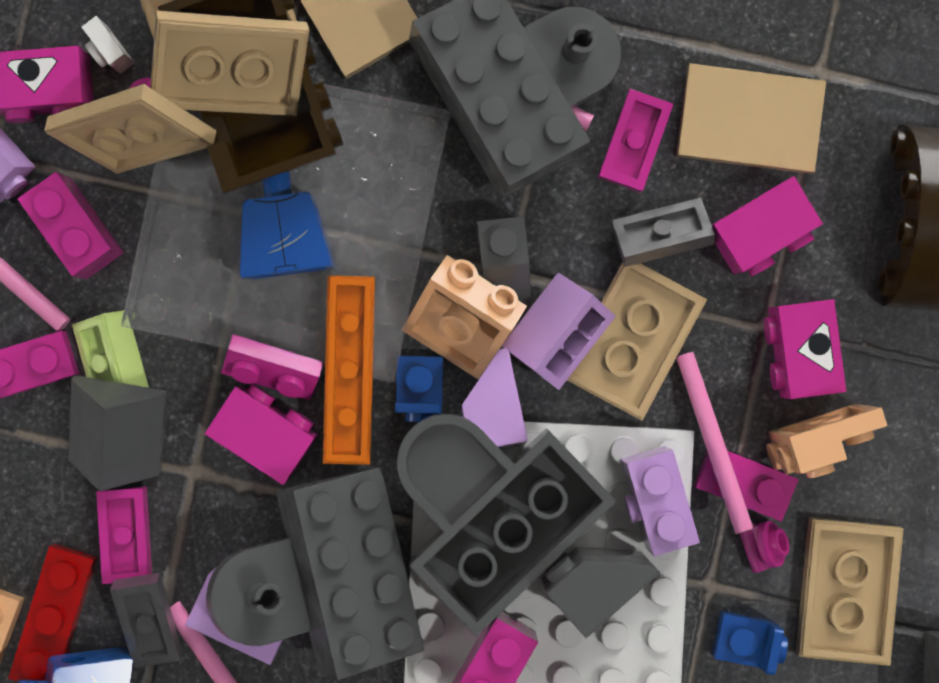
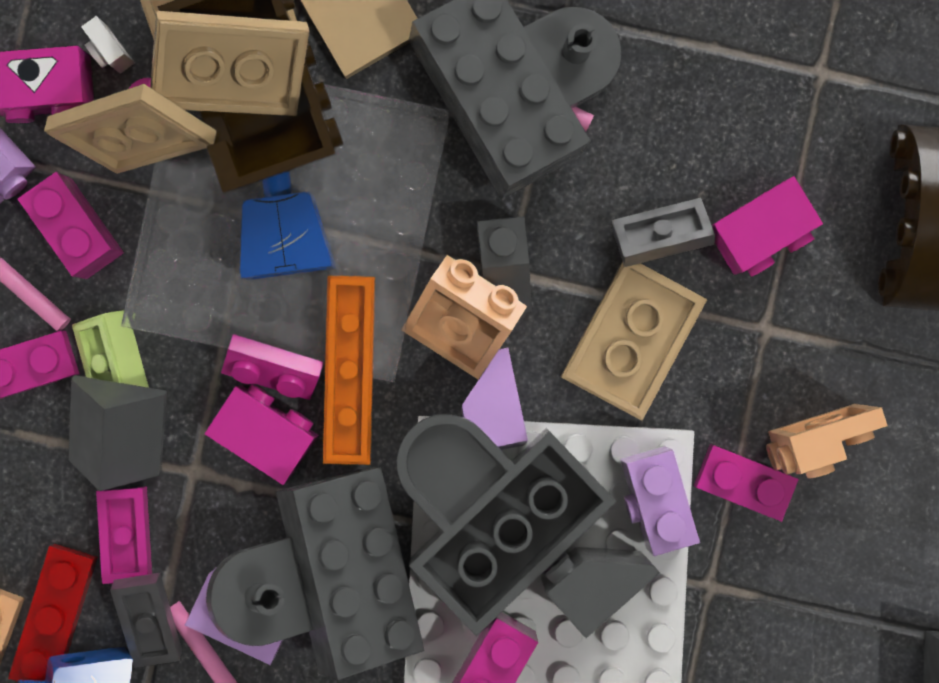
(419, 387): blue bracket -> none
(559, 313): lavender brick -> none
(635, 140): dark pink plate -> none
(714, 443): bright pink bar -> none
(750, 642): blue bracket -> none
(751, 118): tan tile -> none
(765, 546): dark pink plate -> none
(805, 349): dark pink brick -> none
(849, 591): tan tile -> none

